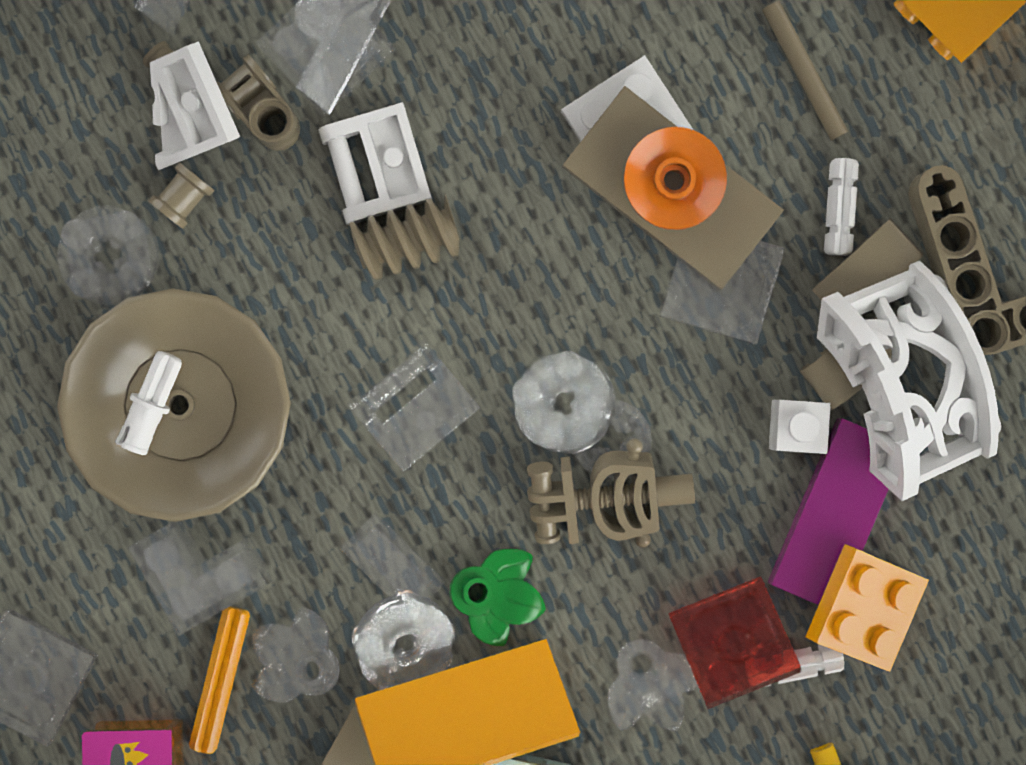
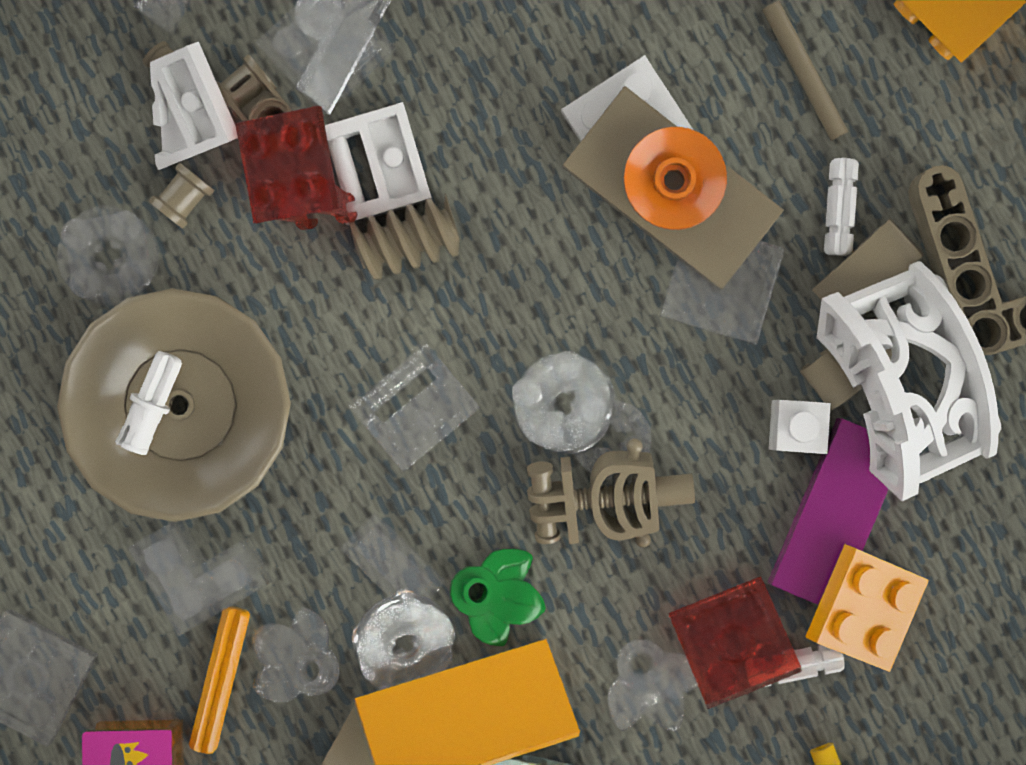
(291, 169): none -> clear red plate

